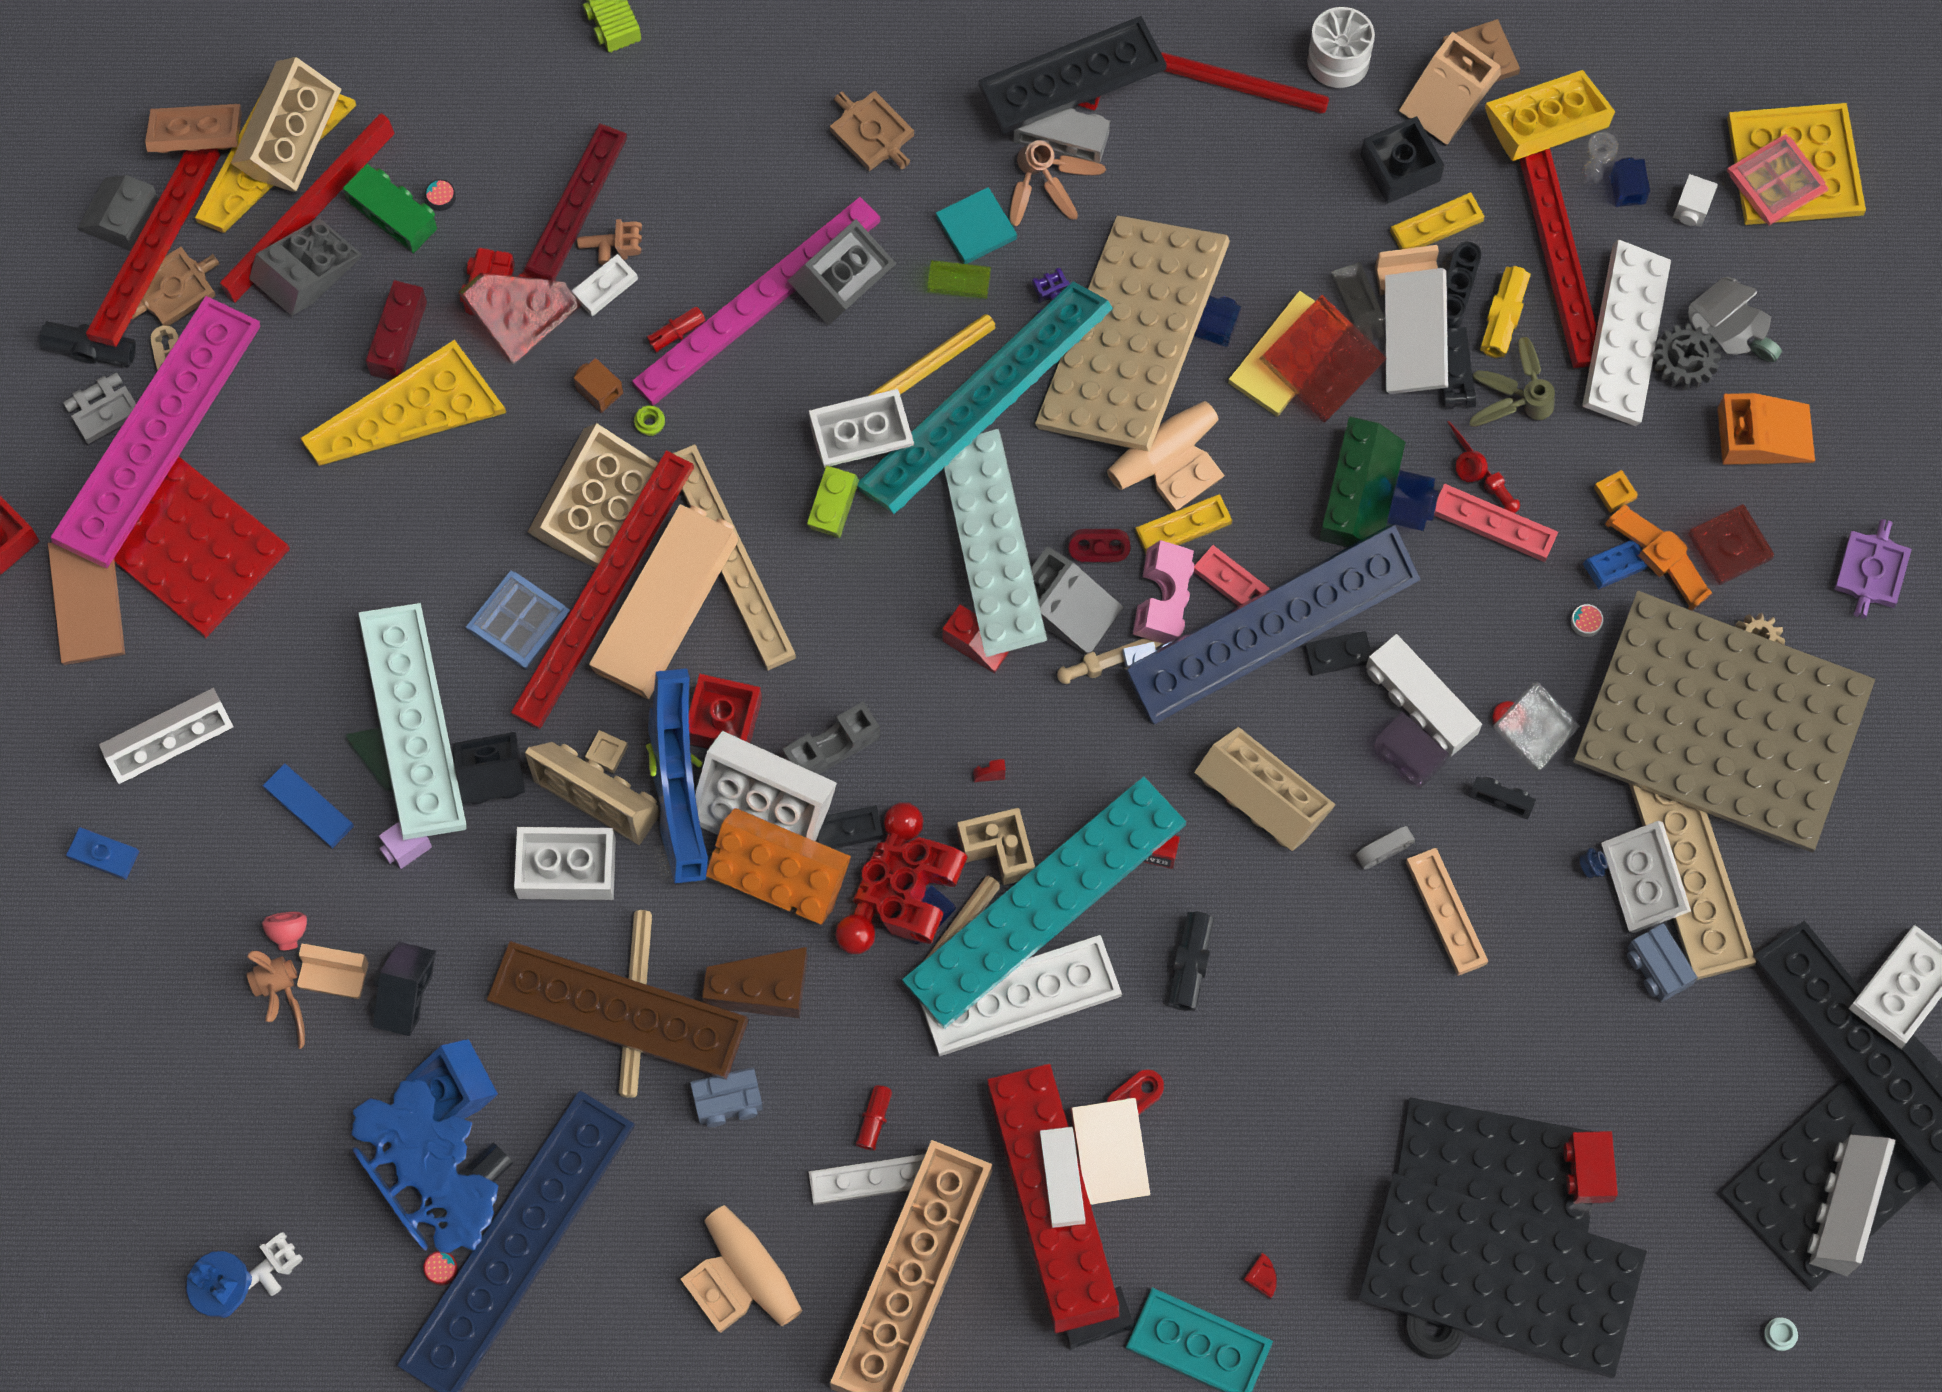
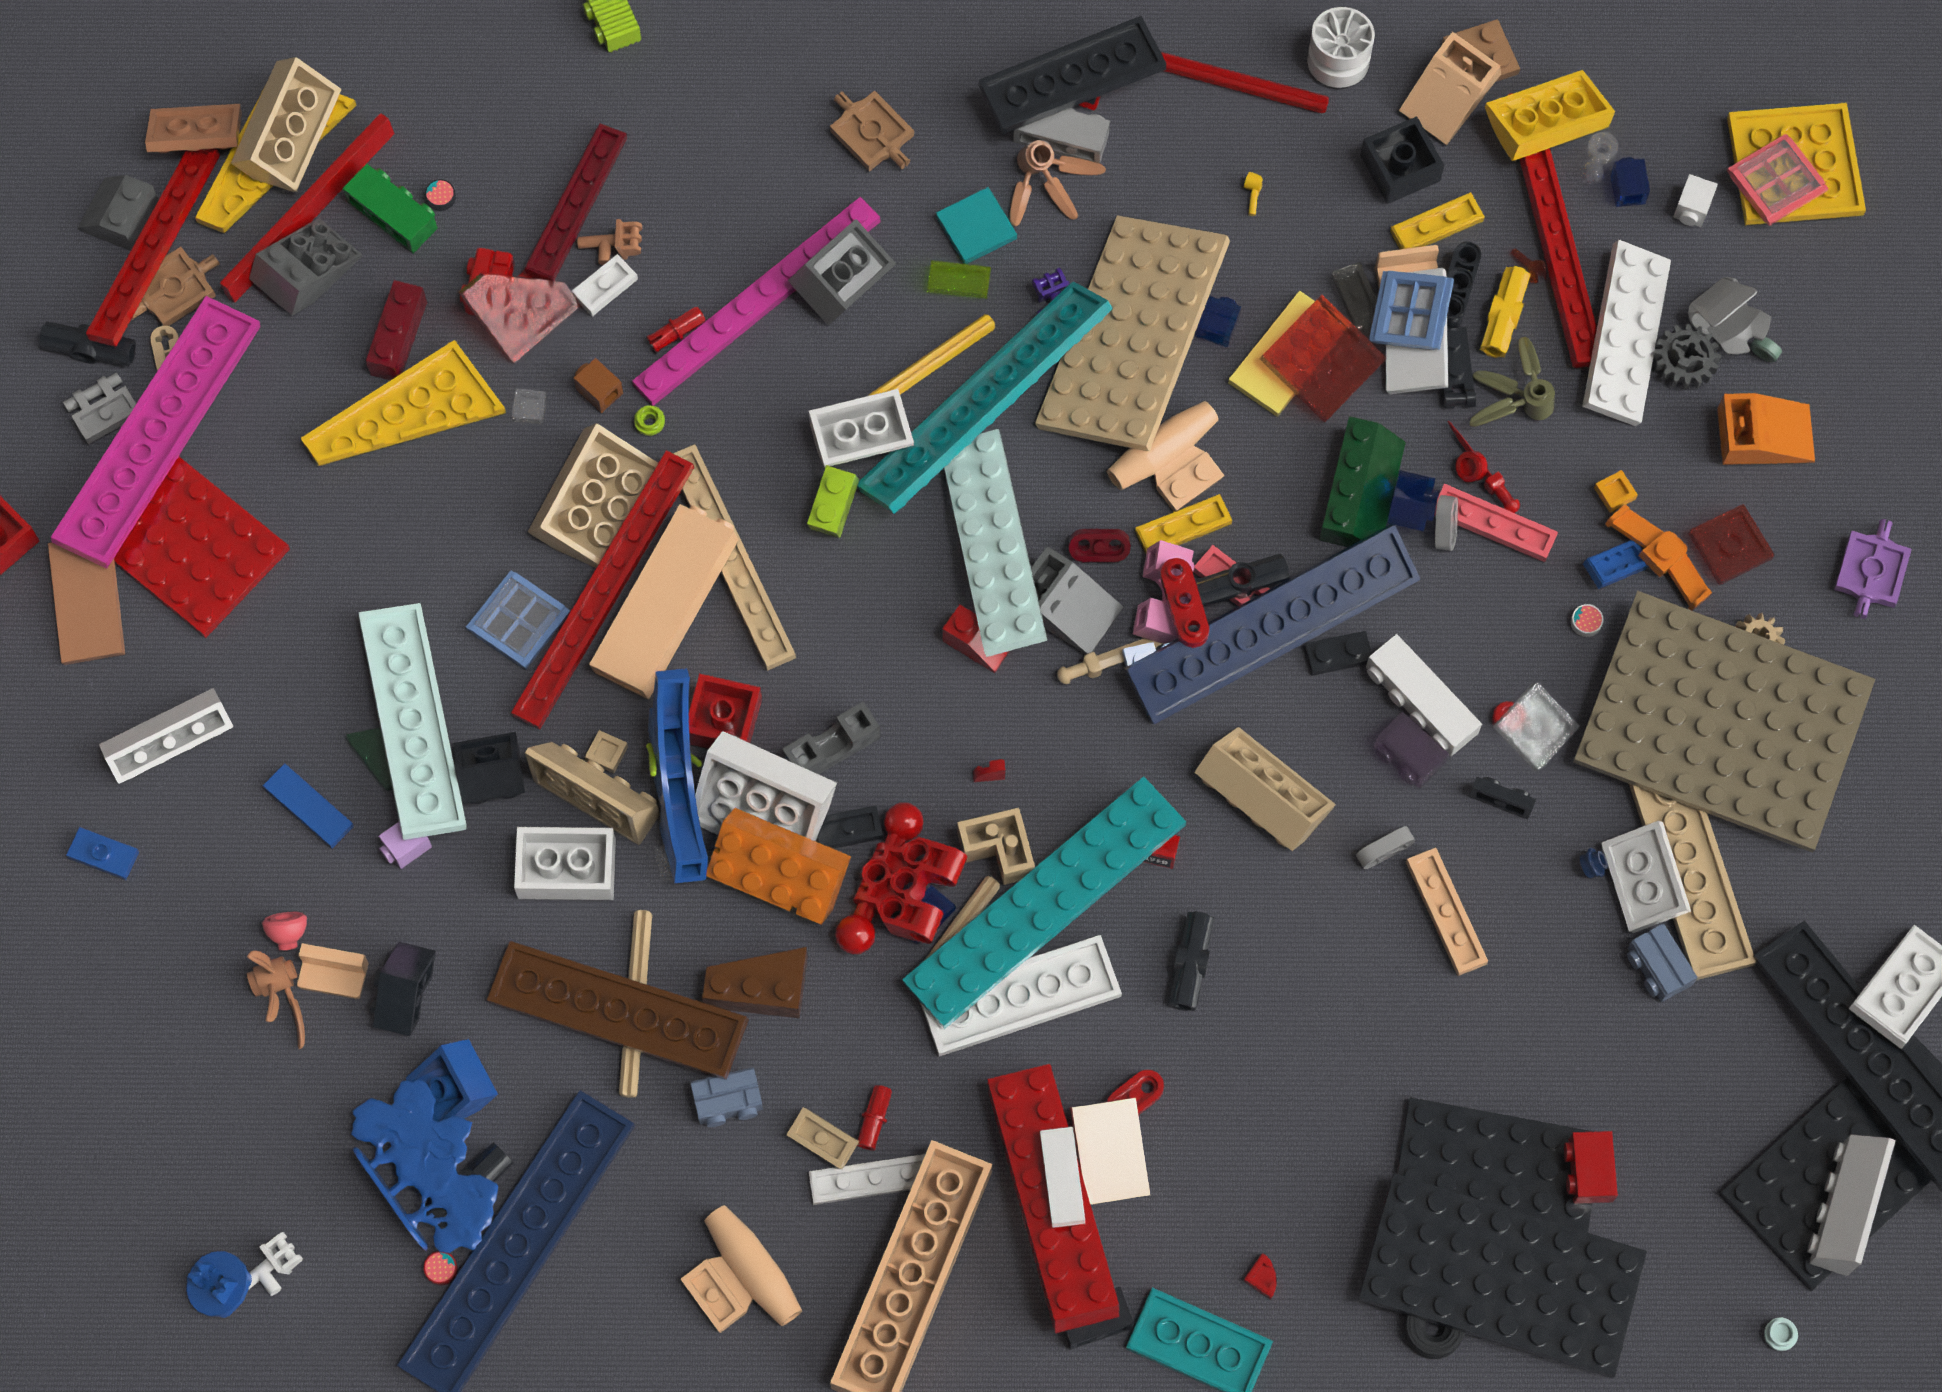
(529, 406): none -> clear plate
(822, 1138): none -> tan plate
(1184, 614): none -> red plate
(1254, 183): none -> yellow hand
(1259, 573): none -> black piece
(1411, 310): none -> medium blue piece
(1446, 522): none -> light grey beam
(1534, 267): none -> clear red hand

